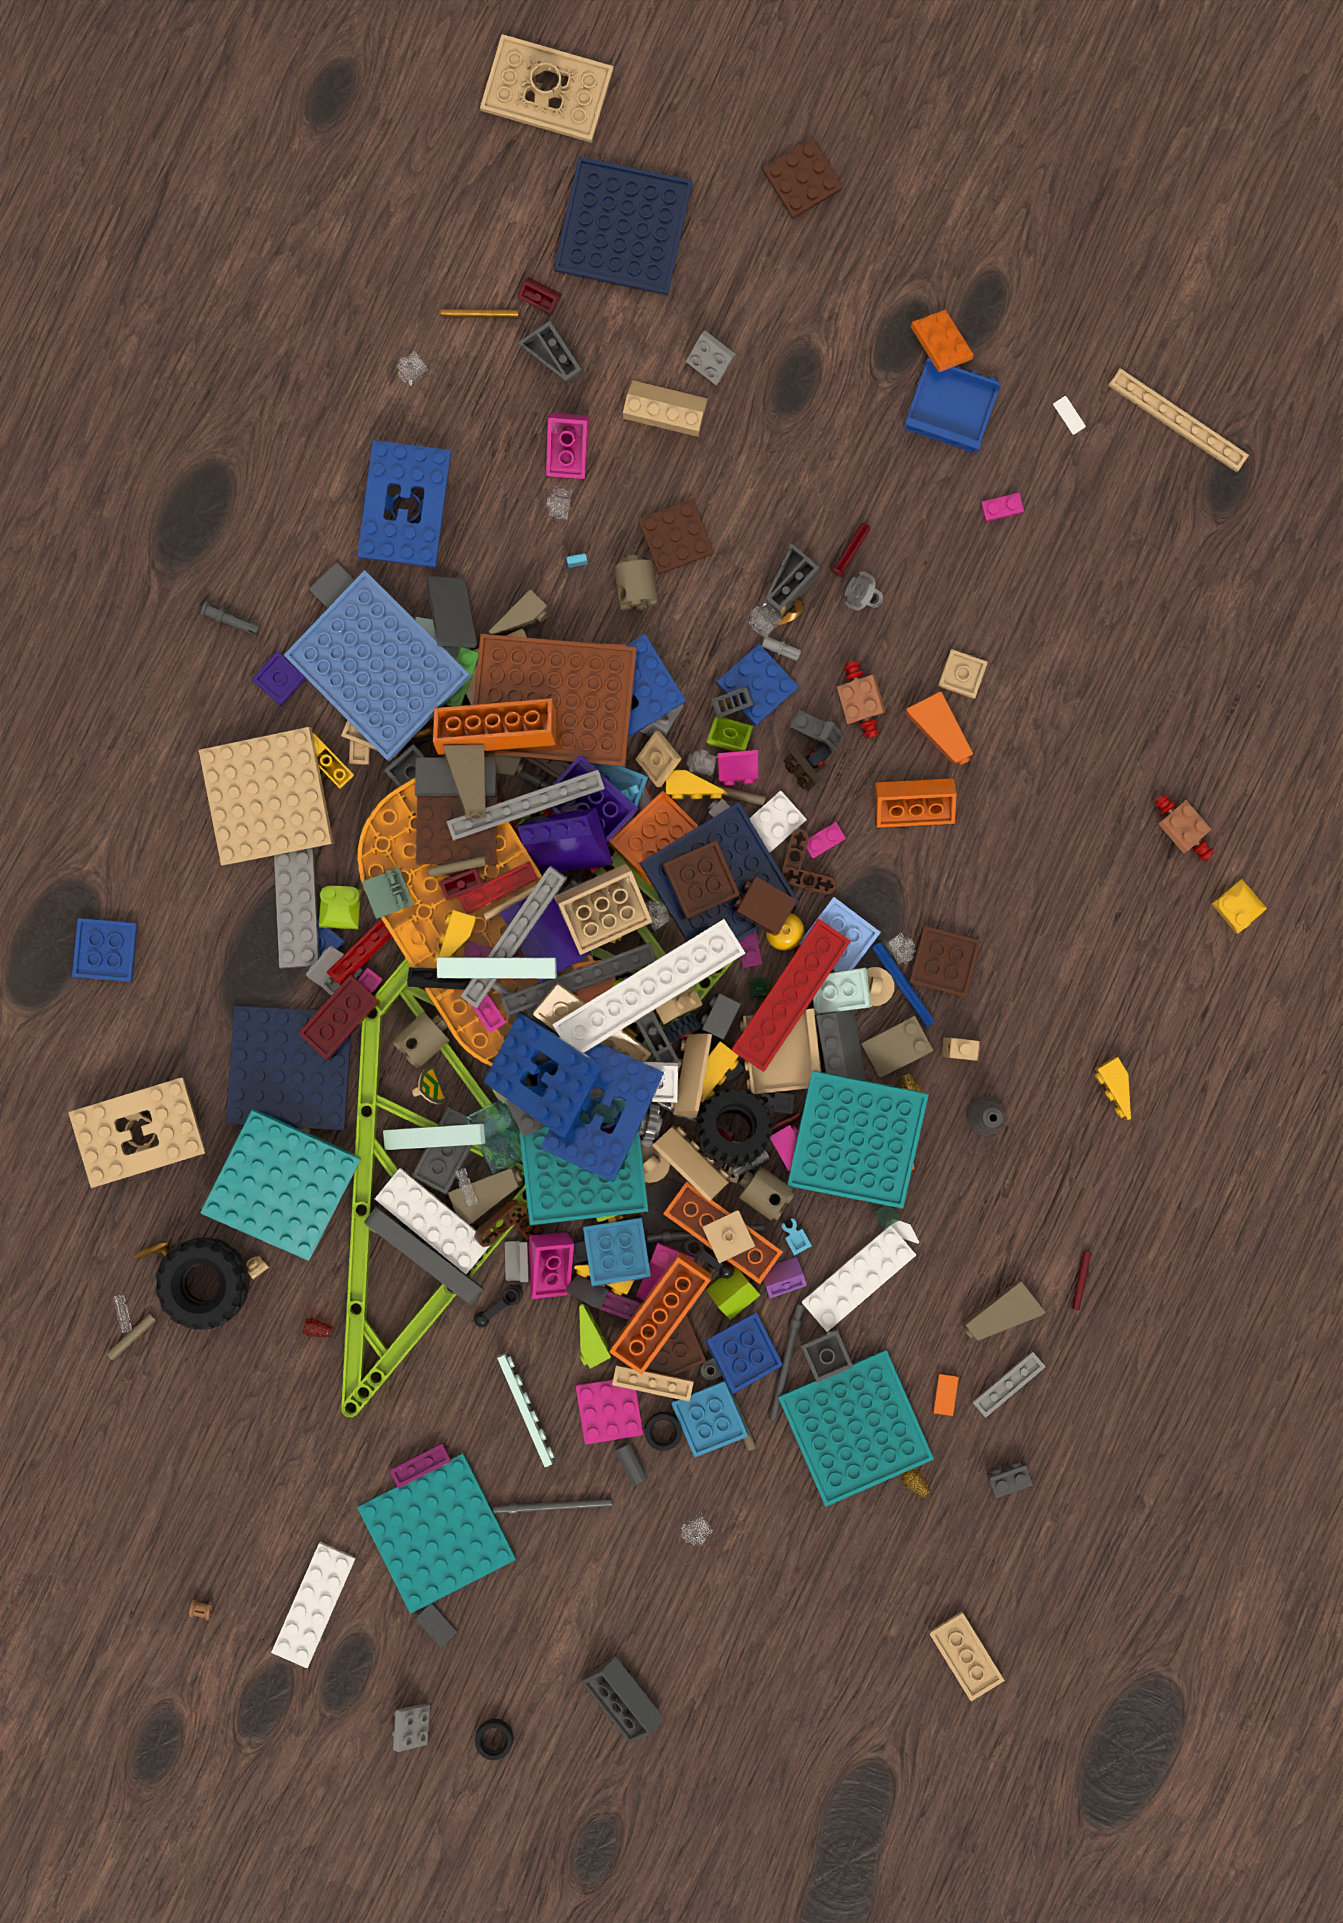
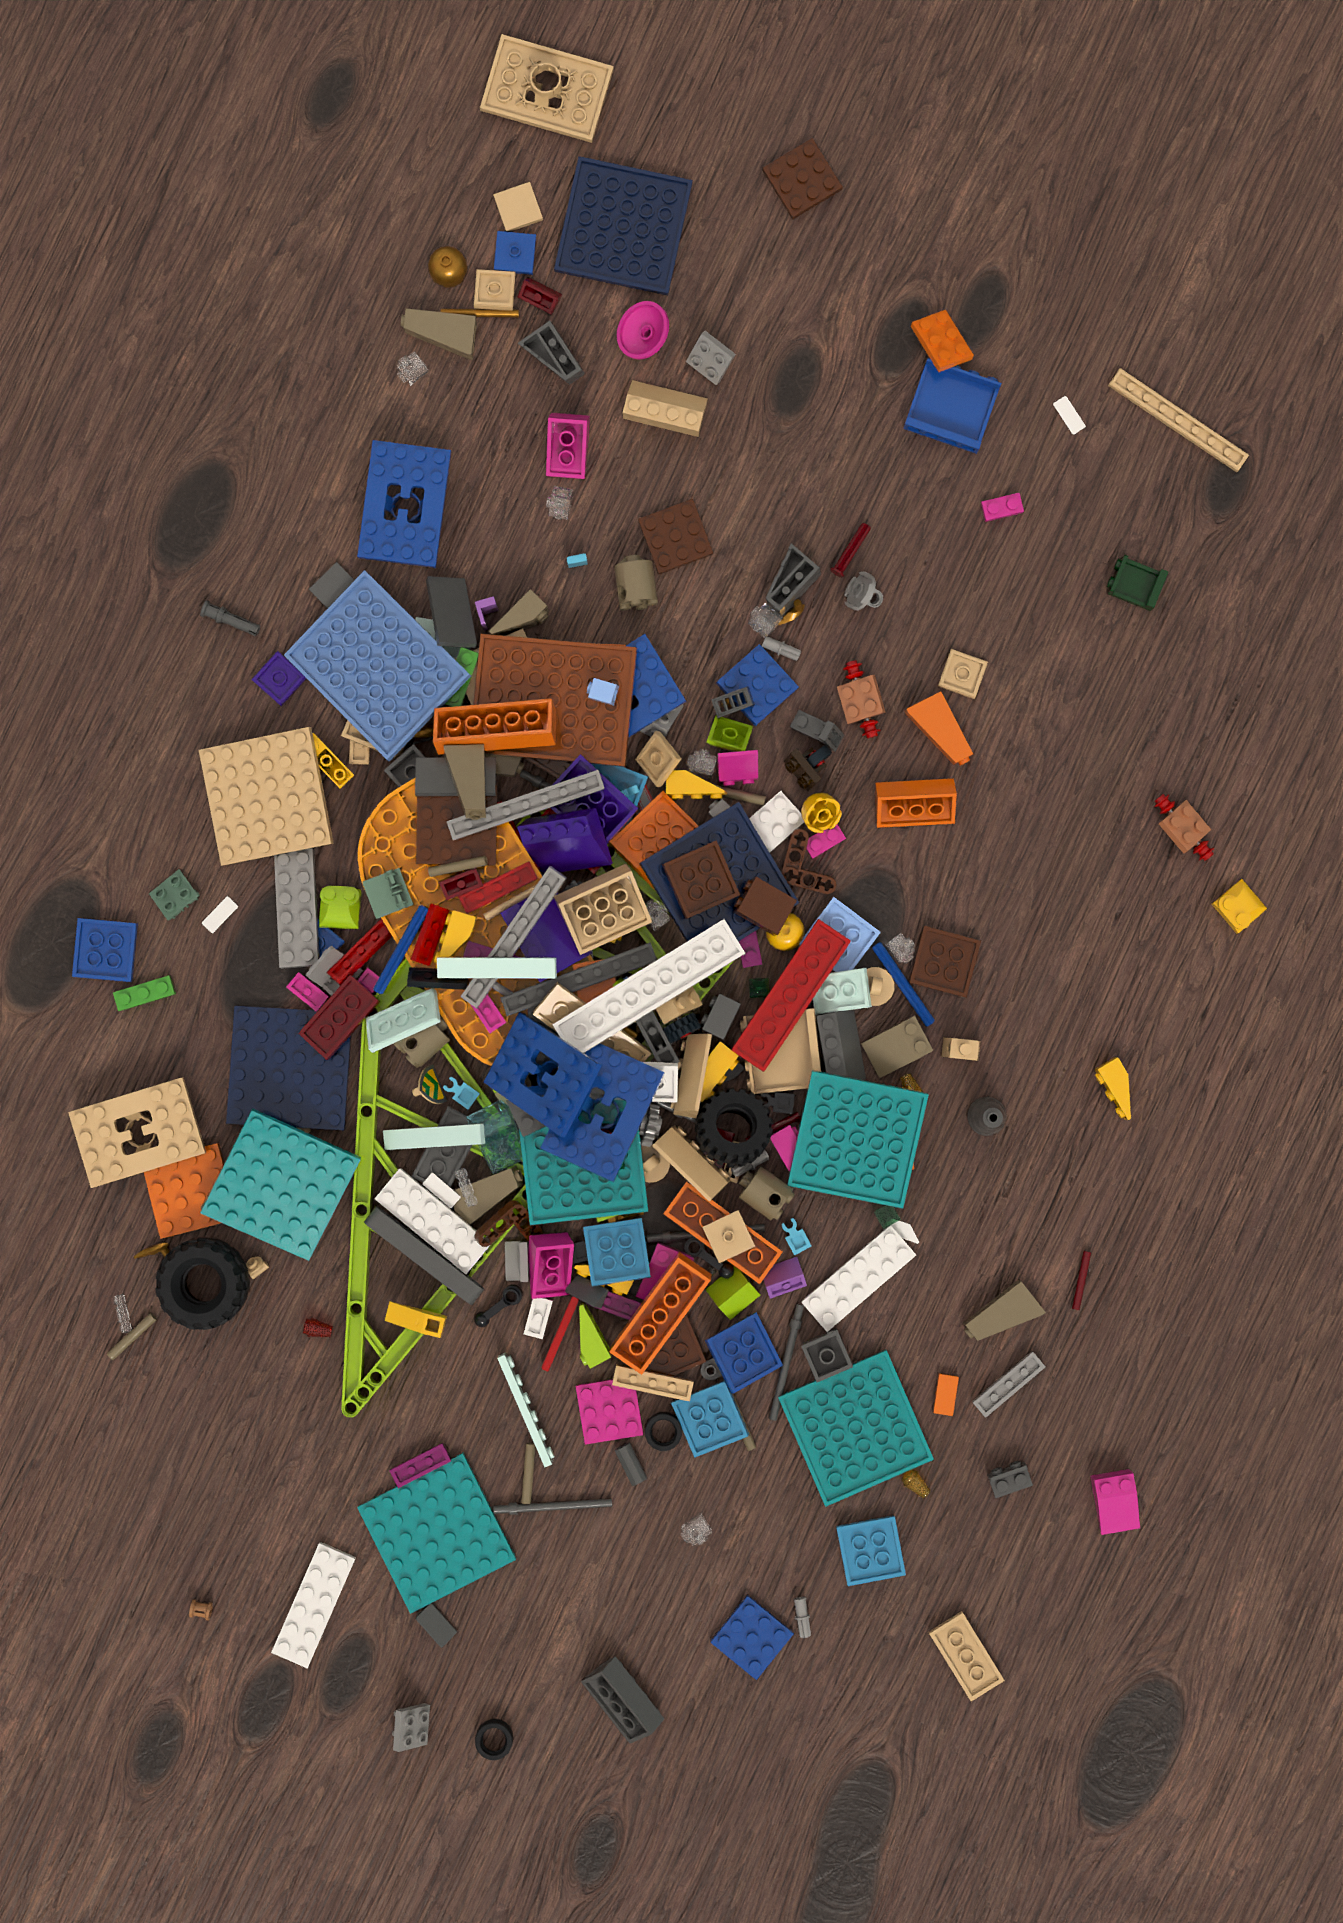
(144, 993): none -> bright green plate
(174, 895): none -> sand green hinge
(180, 1191): none -> orange plate
(219, 914): none -> white sticker
(307, 991): none -> dark pink plate
(401, 949): none -> blue axle
(402, 1020): none -> light aqua tile
(416, 1319): none -> yellow slope
(430, 934): none -> red plate
(441, 1190): none -> white sticker
(445, 330): none -> dark tan slope
(447, 266): none -> pearl gold cylinder
(464, 1094): none -> medium azure plate
(485, 607): none -> medium lavender panel
(494, 289): none -> tan tile
(515, 252): none -> blue plate
(518, 207): none -> tan tile
(528, 1473): none -> dark tan piece
(538, 1317): none -> white plate
(560, 1333): none -> red tile
(602, 691): none -> light blue brick
(635, 327): none -> dark pink dish
(752, 1637): none -> blue plate
(802, 1617): none -> light grey axle
(820, 812): none -> yellow cylinder
(870, 1550): none -> dark azure plate
(1116, 1501): none -> dark pink slope
(1136, 583): none -> dark green panel

